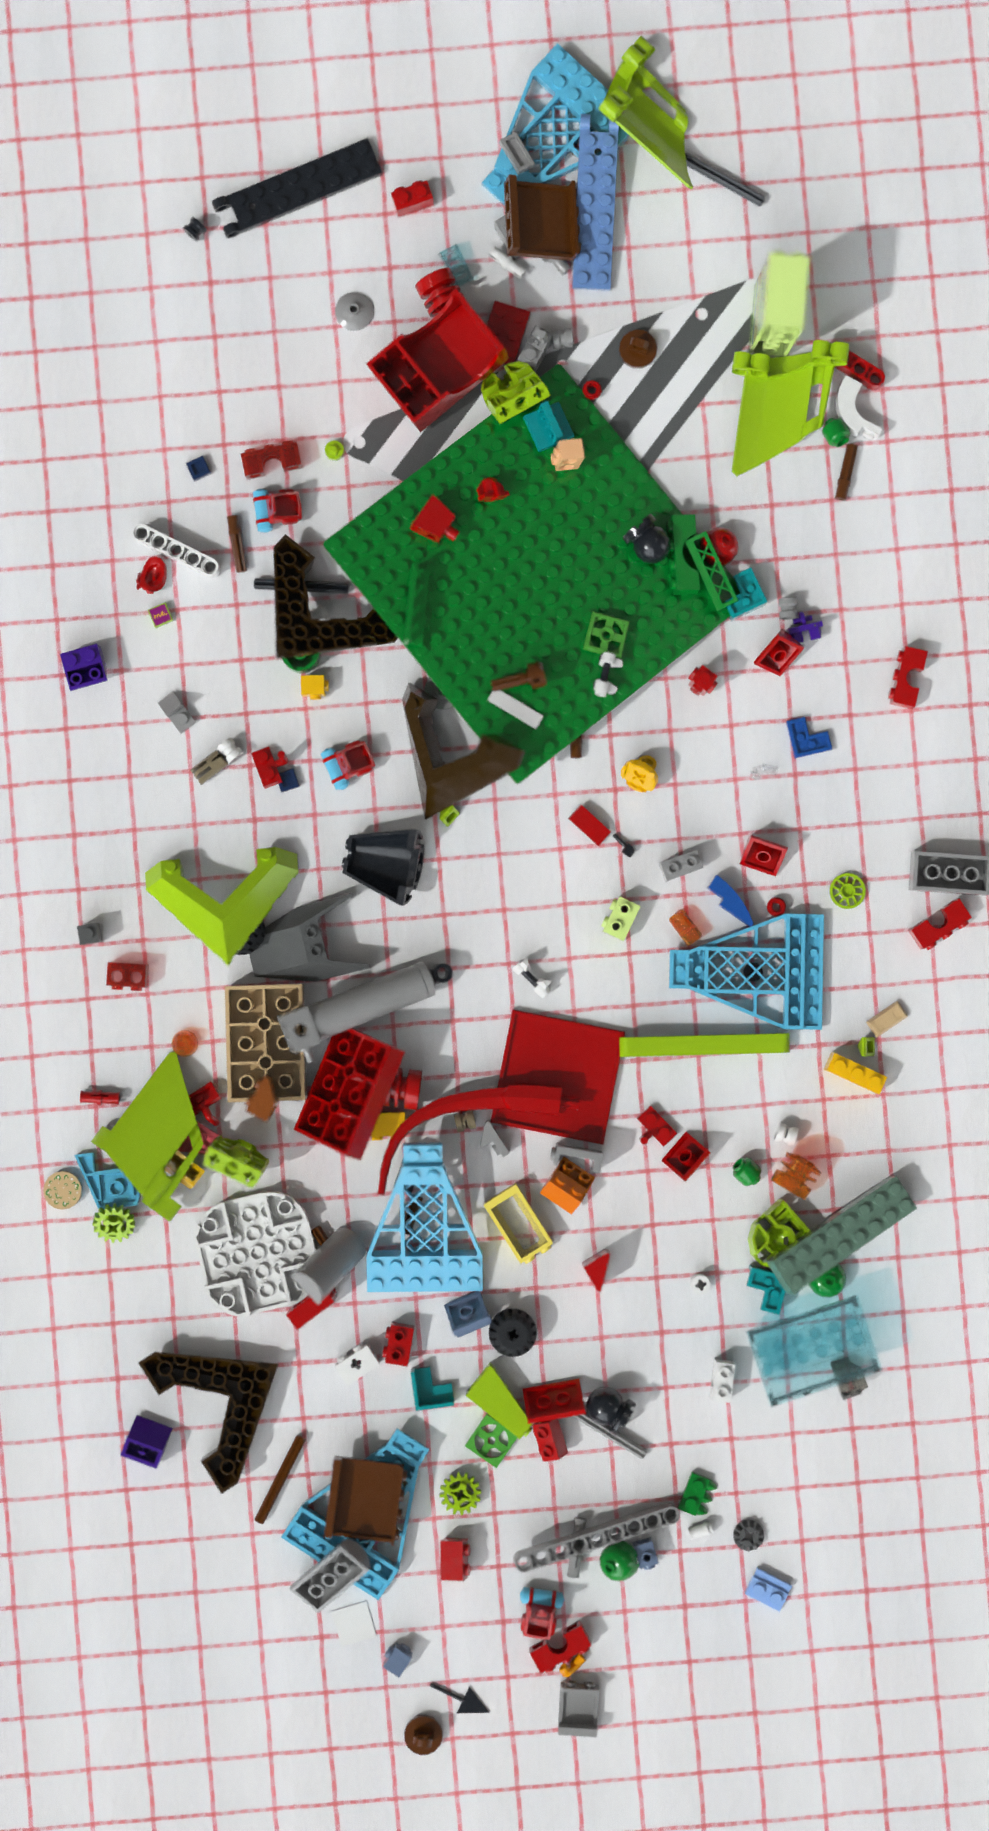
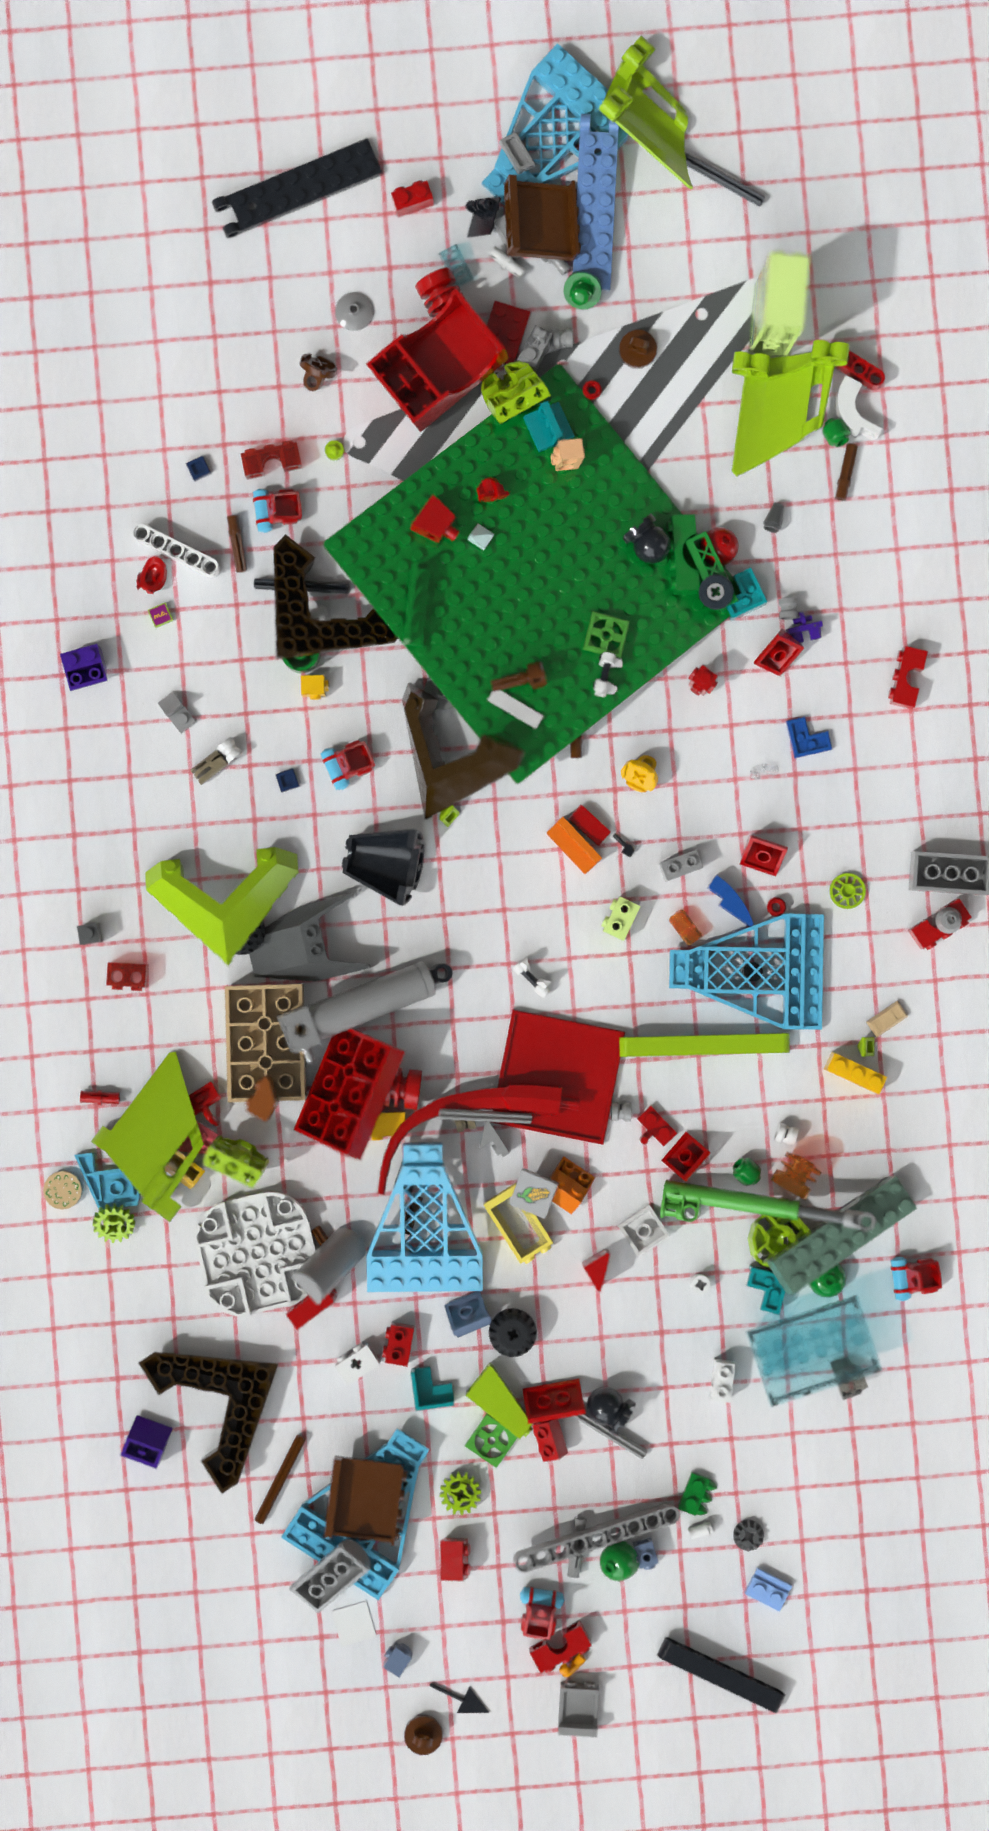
(184, 1043): clear orange brick -> none
(194, 229): black wheel -> none
(268, 767): red plate -> none
(318, 368): none -> reddish brown tile
(480, 536): none -> light aqua slope
(483, 217): none -> black hinge
(489, 1116): none -> light grey axle
(533, 1193): none -> light grey tile
(573, 845): none -> orange panel
(582, 290): none -> green plate
(594, 1155): light grey panel -> none
(621, 1111): none -> light grey wheel
(643, 1231): none -> white slope
(683, 1195): none -> bright green piece
(721, 1674): none -> black beam
(726, 591): none -> black bush
(774, 518): none -> dark grey cone
(915, 1277): none -> red piece
(944, 916): none -> light grey cone

